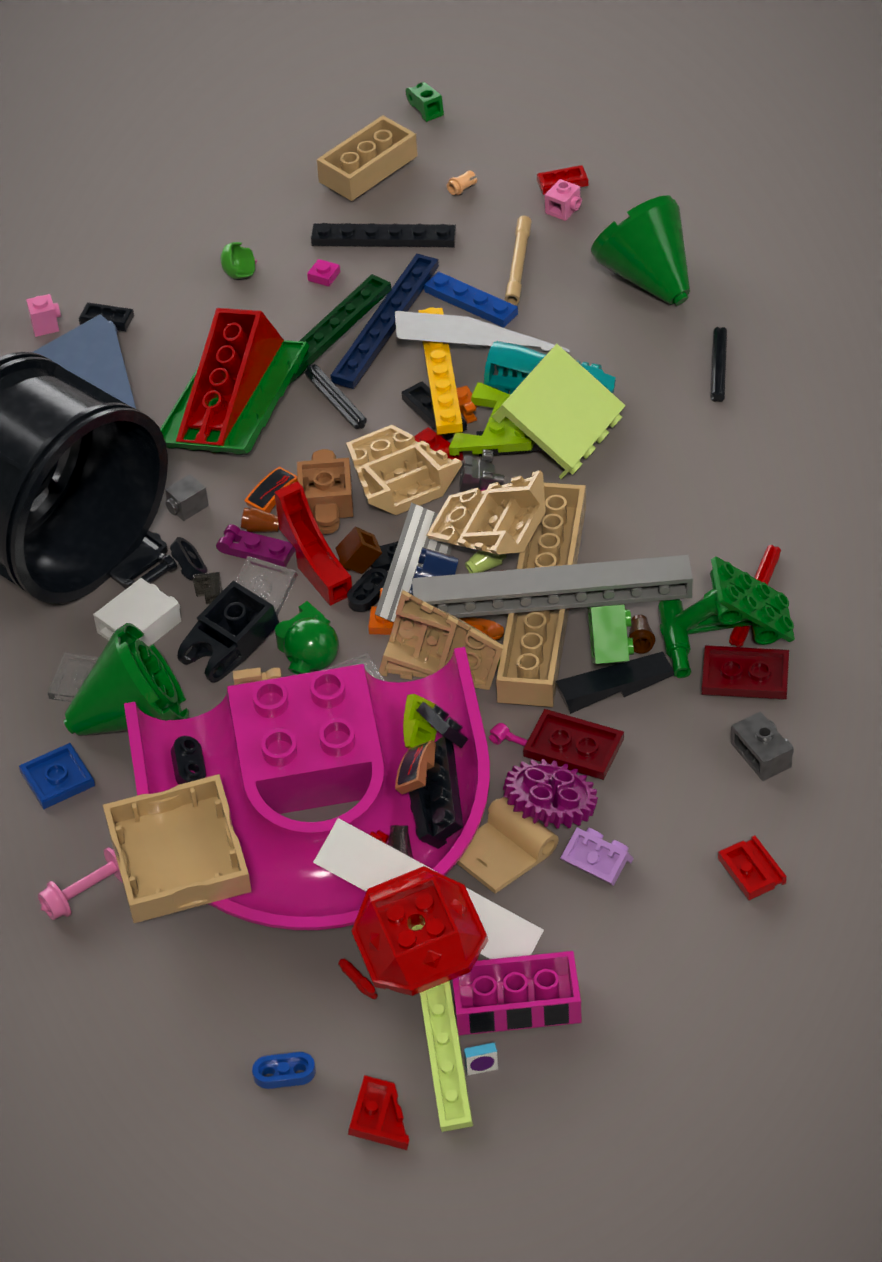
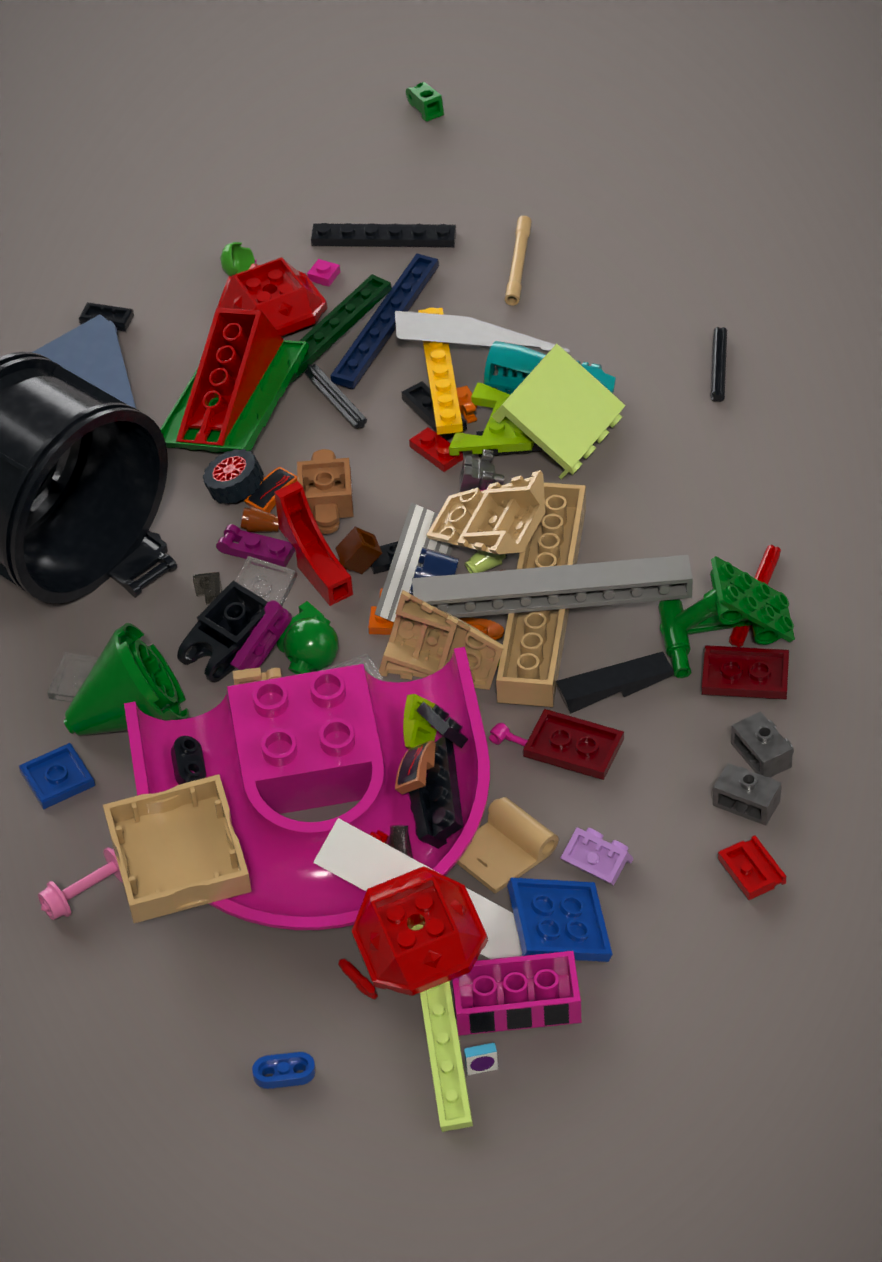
(43, 314): bright pink brick -> none
(143, 607): white brick -> none
(186, 497): flat silver brick -> none
(187, 558): black plate -> none
(233, 476): none -> black wheel
(263, 637): none -> magenta plate
(279, 292): none -> red piece
(367, 157): tan brick -> none
(367, 590): black plate -> none
(378, 1115): red wing -> none
(400, 470): tan wedge -> none
(457, 185): light nougat pin -> none
(471, 299): blue plate -> none
(530, 793): magenta gear -> none
(559, 918): none -> blue plate
(562, 200): bright pink brick -> none
(574, 175): red plate -> none
(609, 633): bright green brick -> none
(641, 634): reddish brown cone -> none
(648, 249): green cone -> none
(747, 794): none -> flat silver brick

